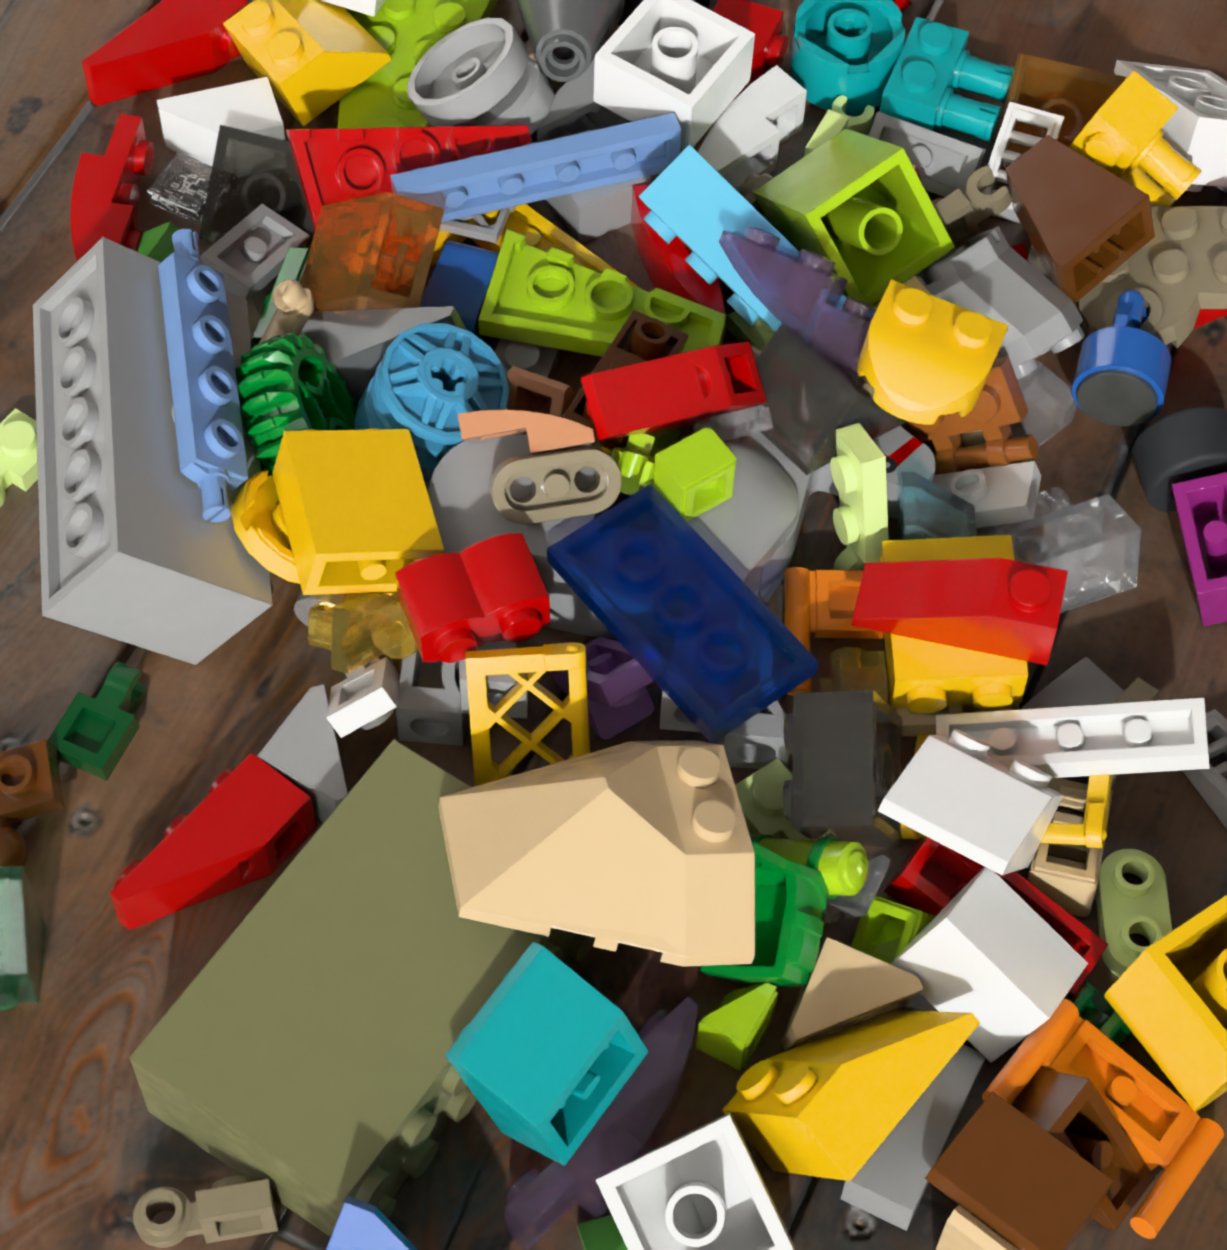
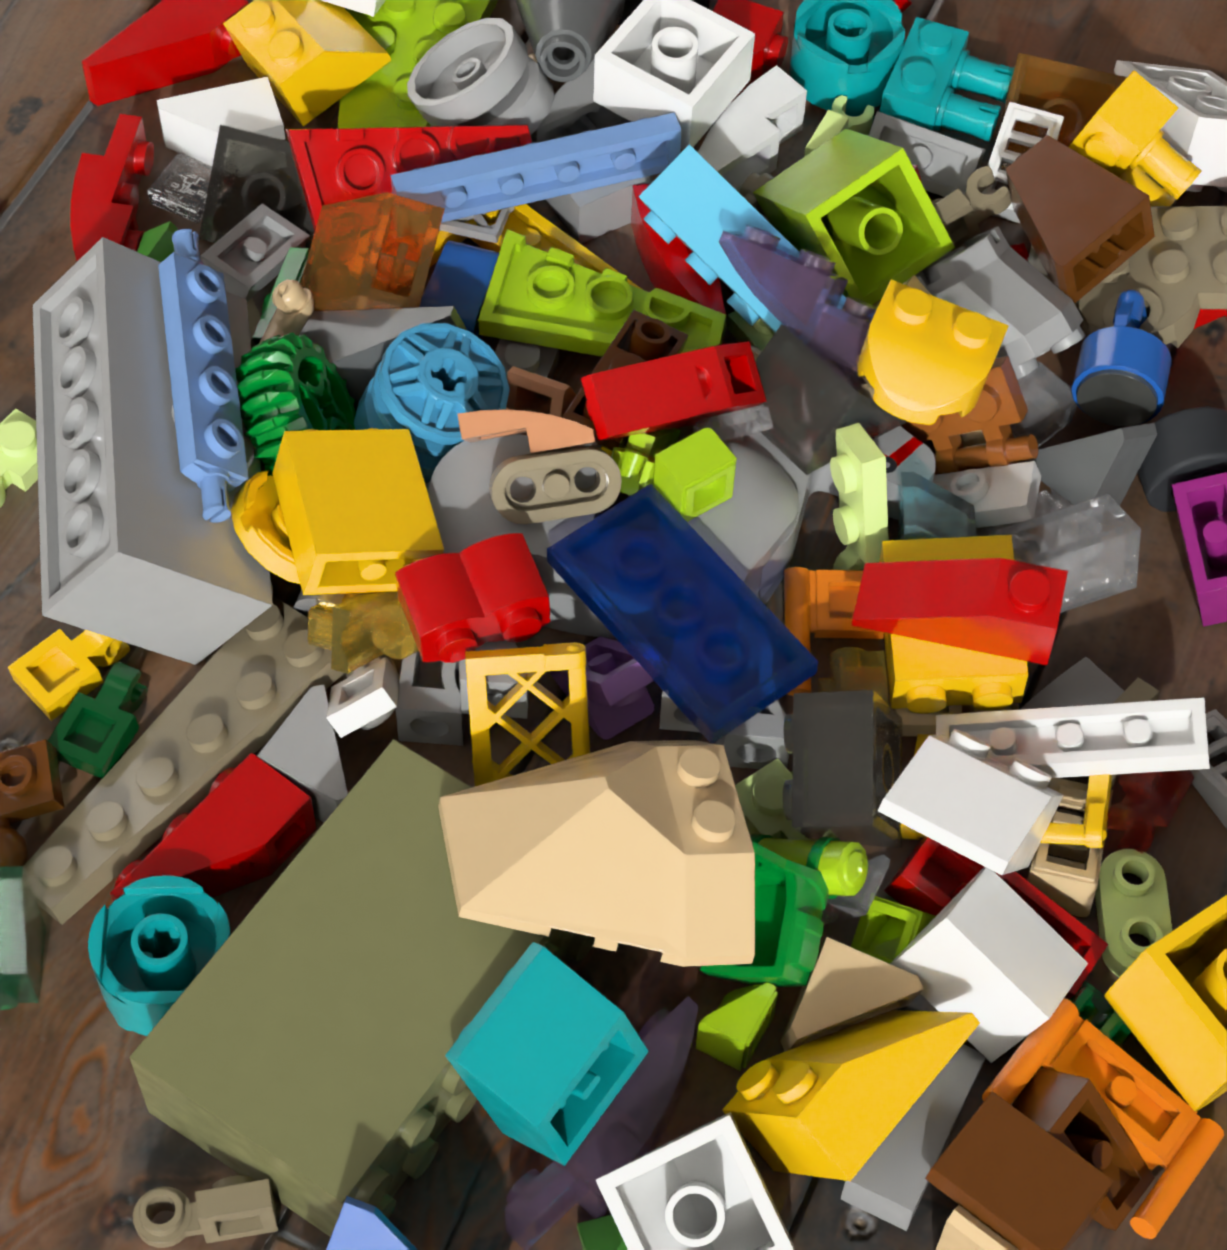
(62, 668): none -> yellow plate
(136, 933): none -> teal brick
(207, 728): none -> dark tan wing
(1096, 463): none -> dark grey slope
(1148, 803): none -> clear red plate

